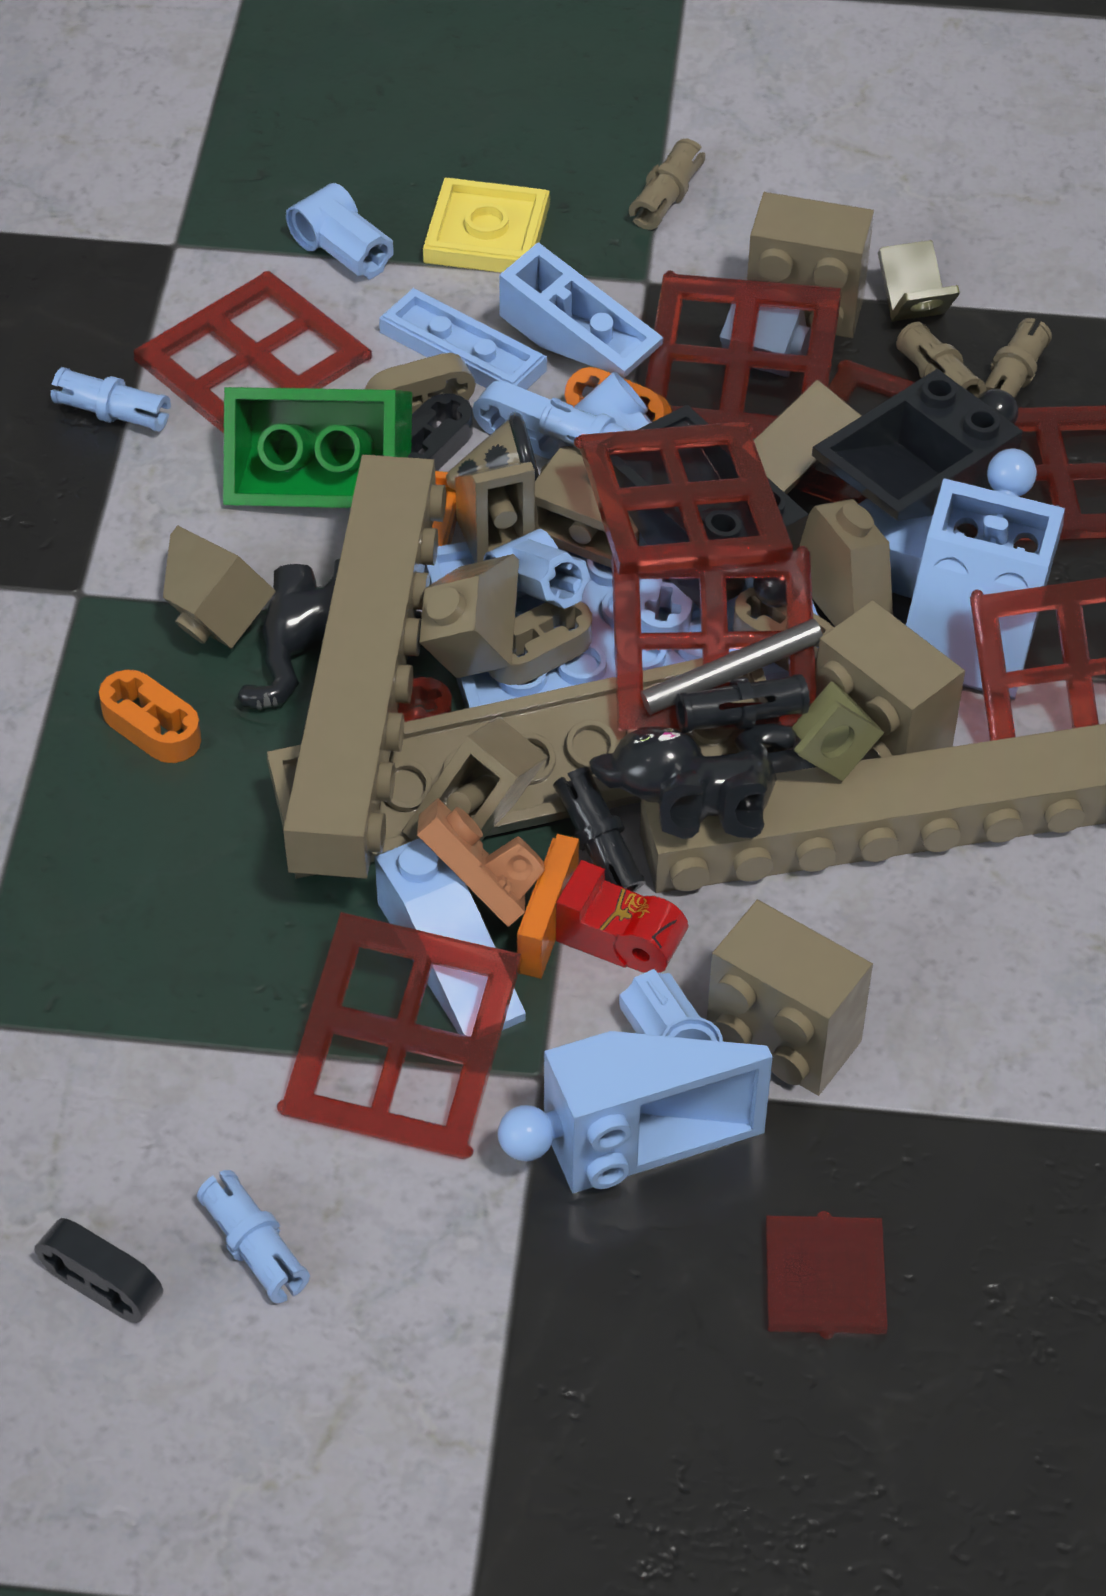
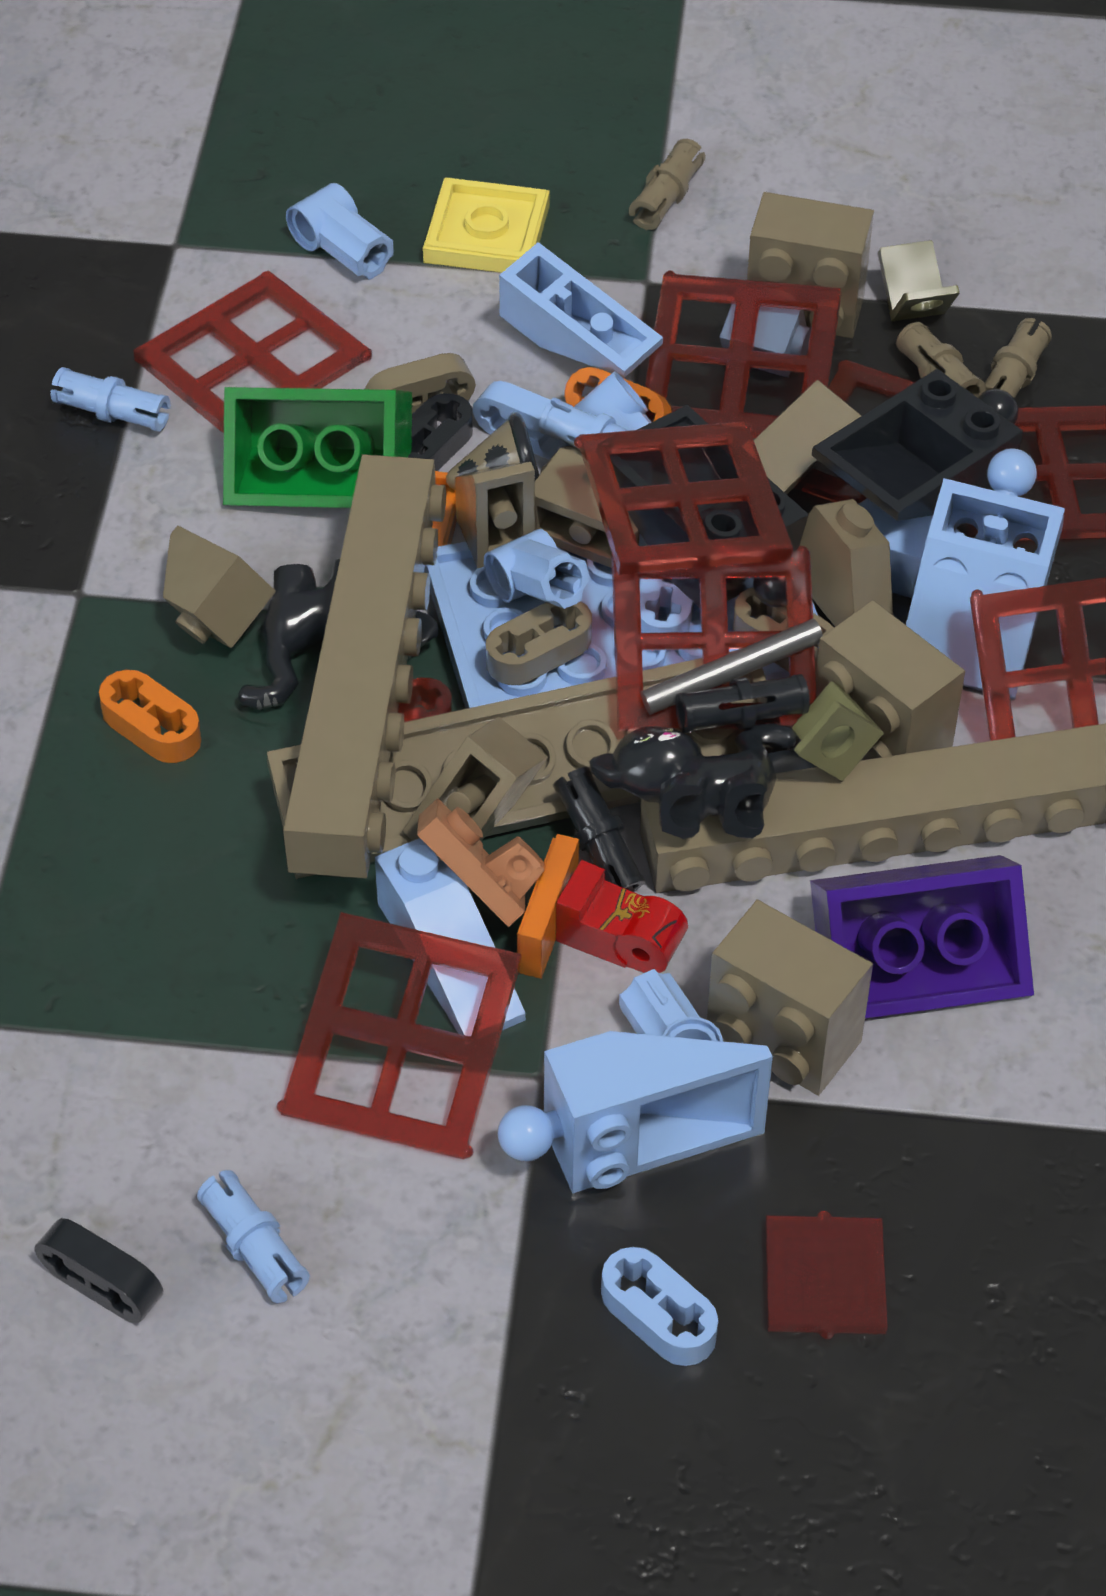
(440, 329): light blue tile -> none
(472, 616): dark tan slope -> none
(665, 1298): none -> light blue beam
(932, 932): none -> dark purple slope

